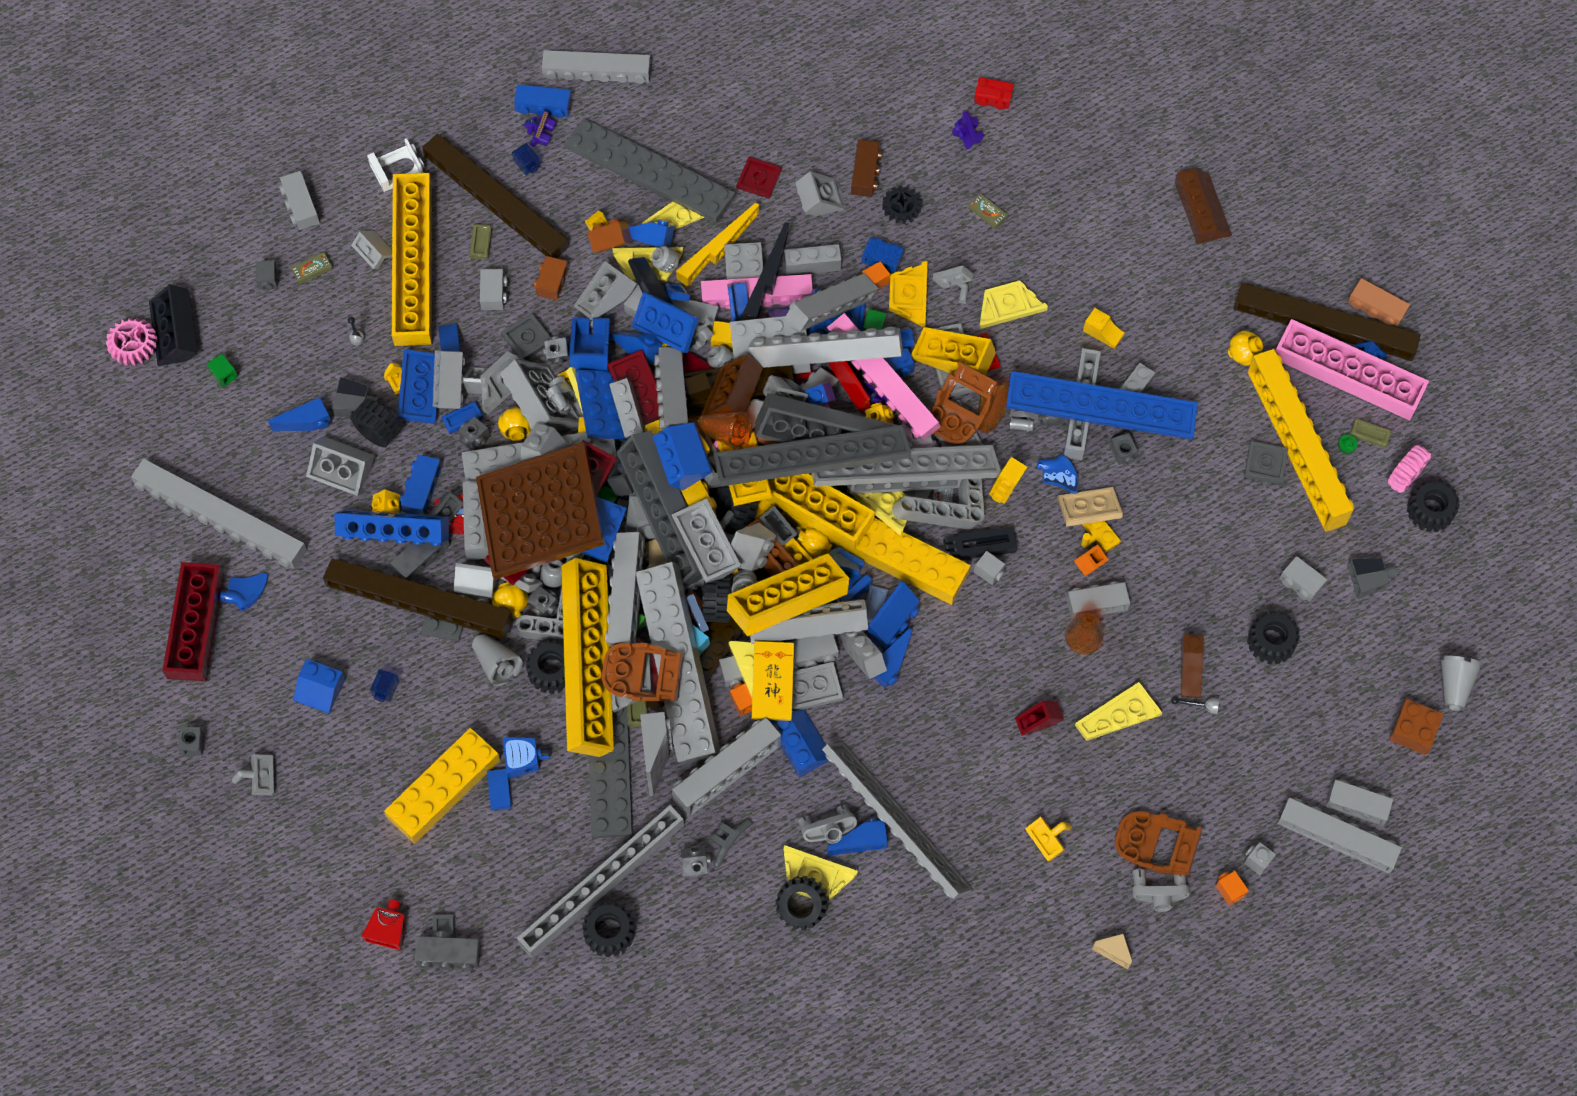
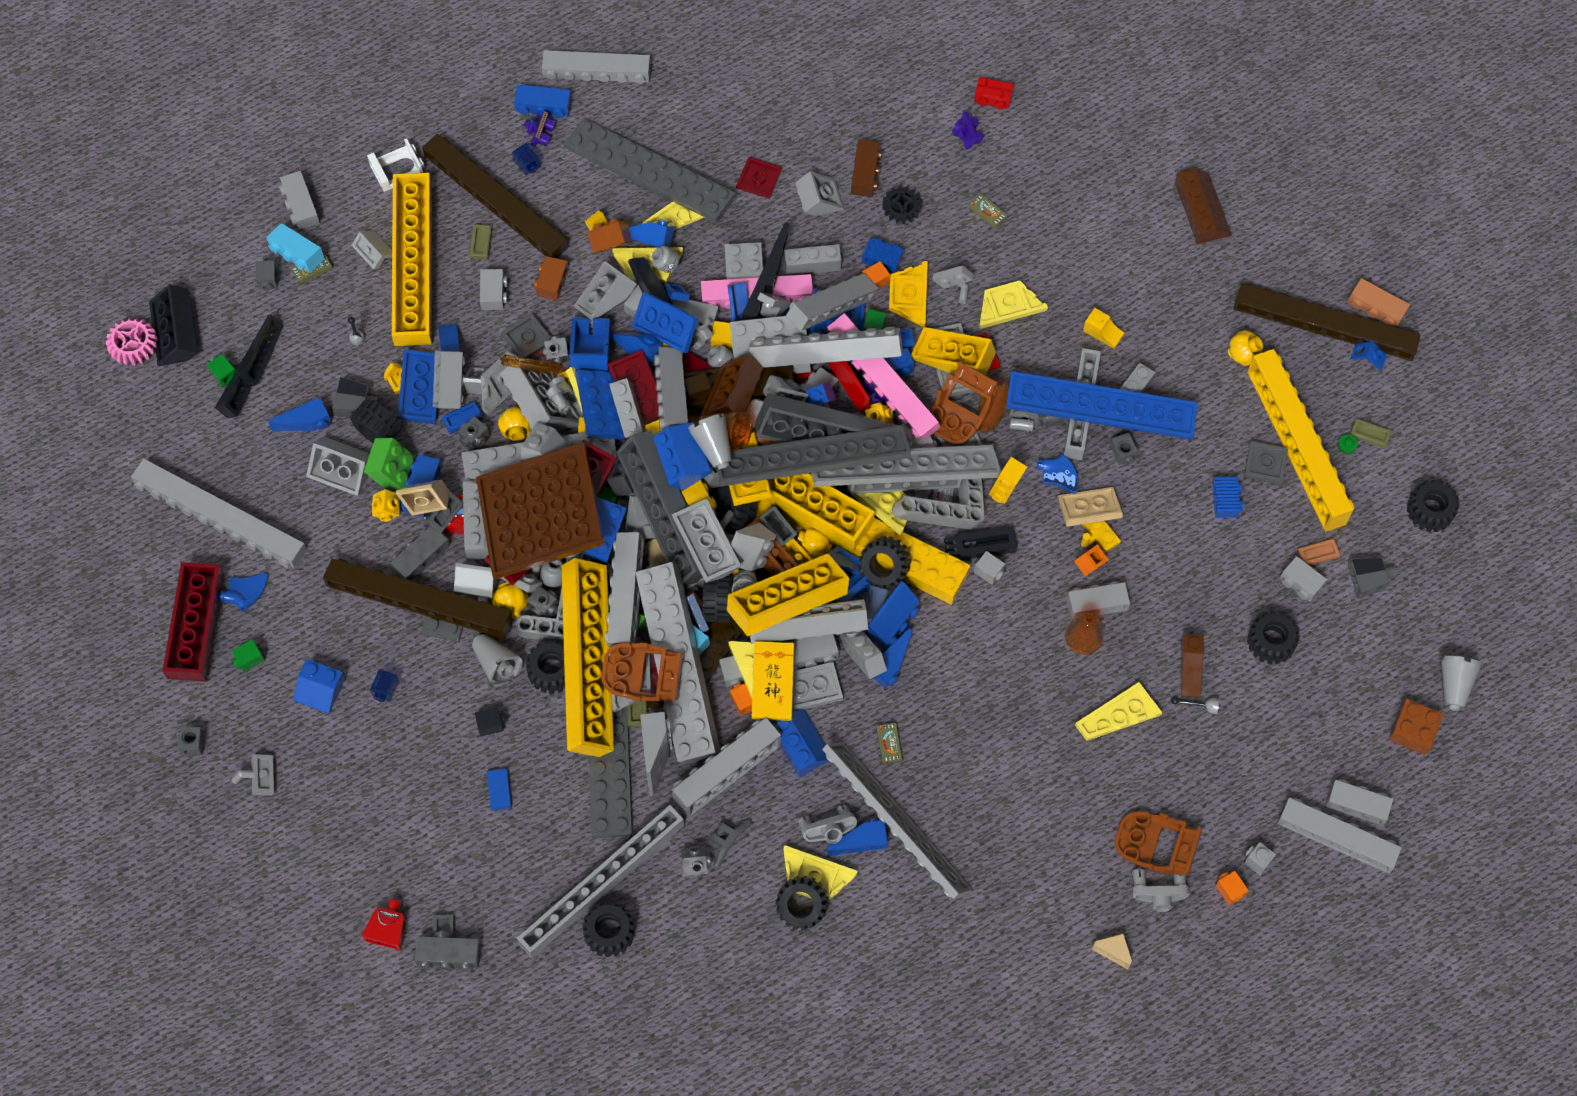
(247, 656): none -> green brick
(250, 368): none -> black slope
(295, 248): none -> medium azure brick
(389, 463): none -> bright green brick
(424, 497): none -> tan slope
(437, 526): blue brick -> none
(442, 785): yellow brick -> none
(489, 721): none -> black brick
(522, 756): torso -> none
(531, 364): none -> clear orange axle
(713, 440): none -> light grey cone
(715, 248): yellow slope -> none
(772, 305): none -> light grey slope
(889, 743): none -> olive tile
(895, 552): none -> black tyre
(1039, 717): dark red slope -> none
(1046, 838): yellow plate -> none
(1226, 497): none -> blue brick
(1319, 552): none -> nougat tile
(1351, 369): bright pink brick -> none
(1409, 468): bright pink gear -> none

